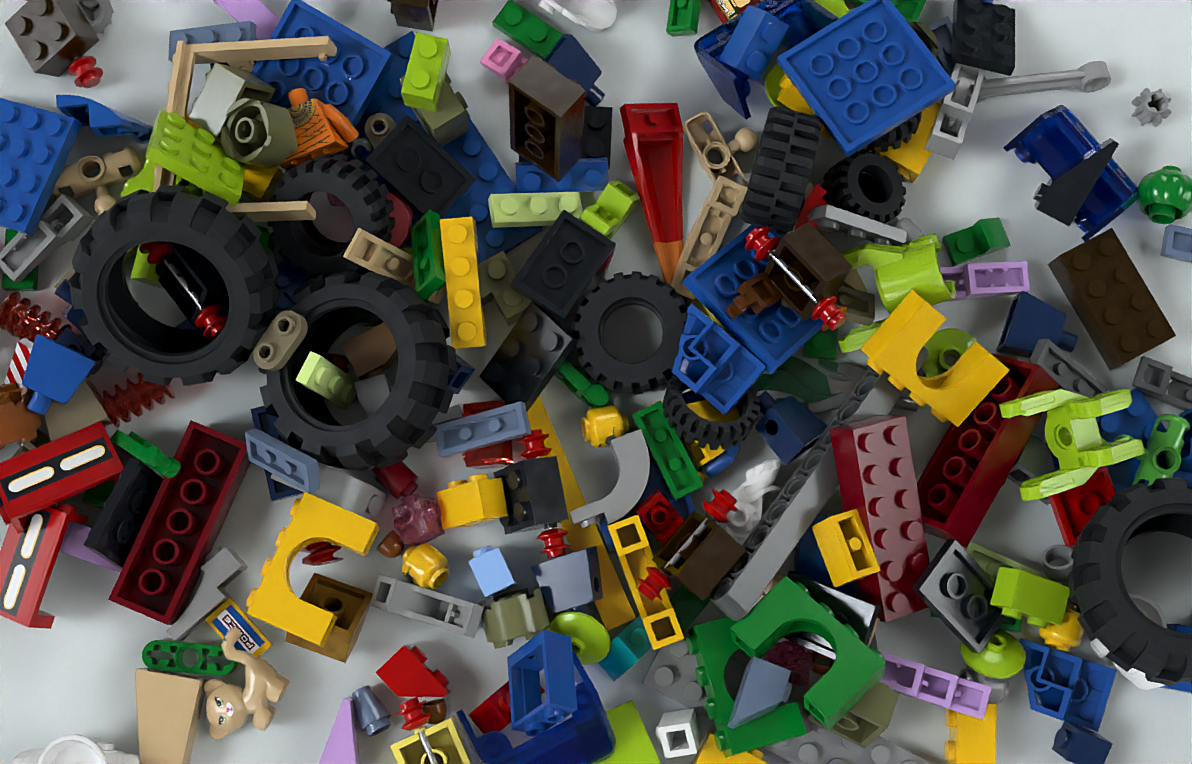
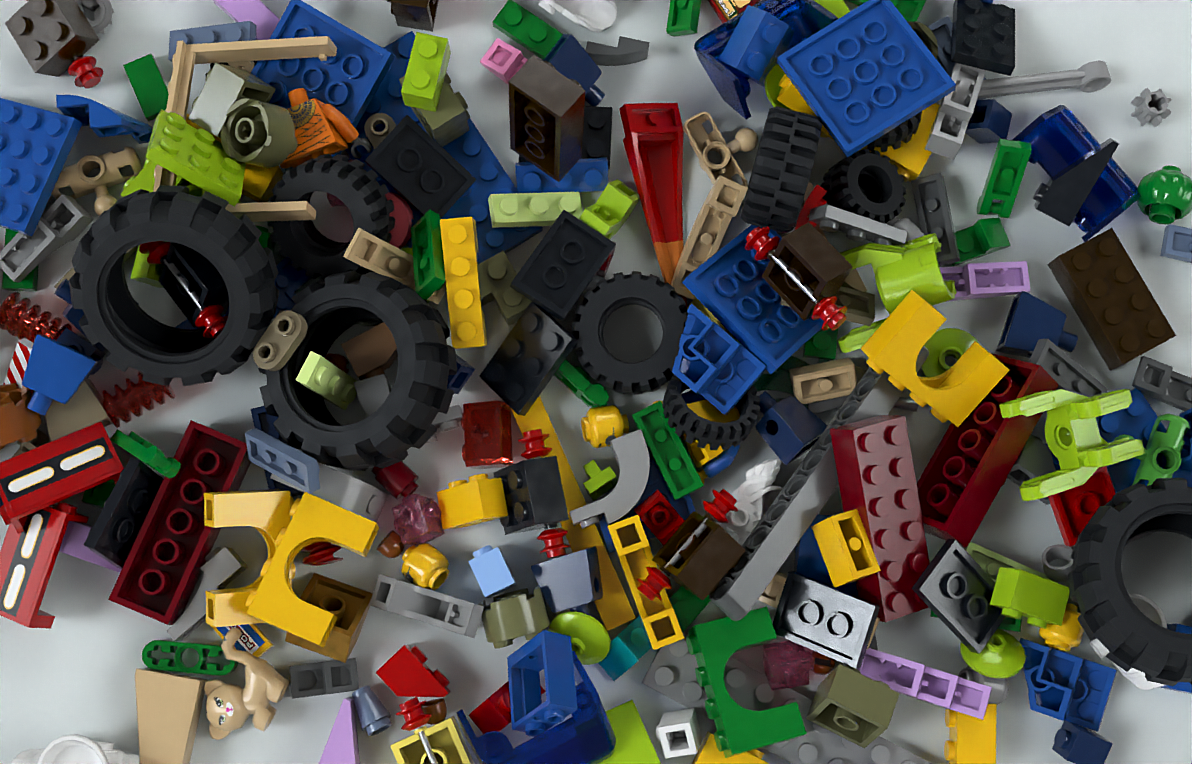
(148, 85): none -> green tile
(268, 514): none -> yellow arch
(323, 678): none -> dark grey slope
(482, 429): sand blue plate -> none
(599, 481): none -> lime tile
(626, 52): none -> dark grey slope
(755, 293): reddish brown plate -> none
(760, 691): sand blue slope -> none
(790, 610): green arch -> none
(823, 380): none -> tan slope
(935, 215): none -> dark grey plate
(989, 122): none -> dark blue brick
(1004, 178): none -> green plate

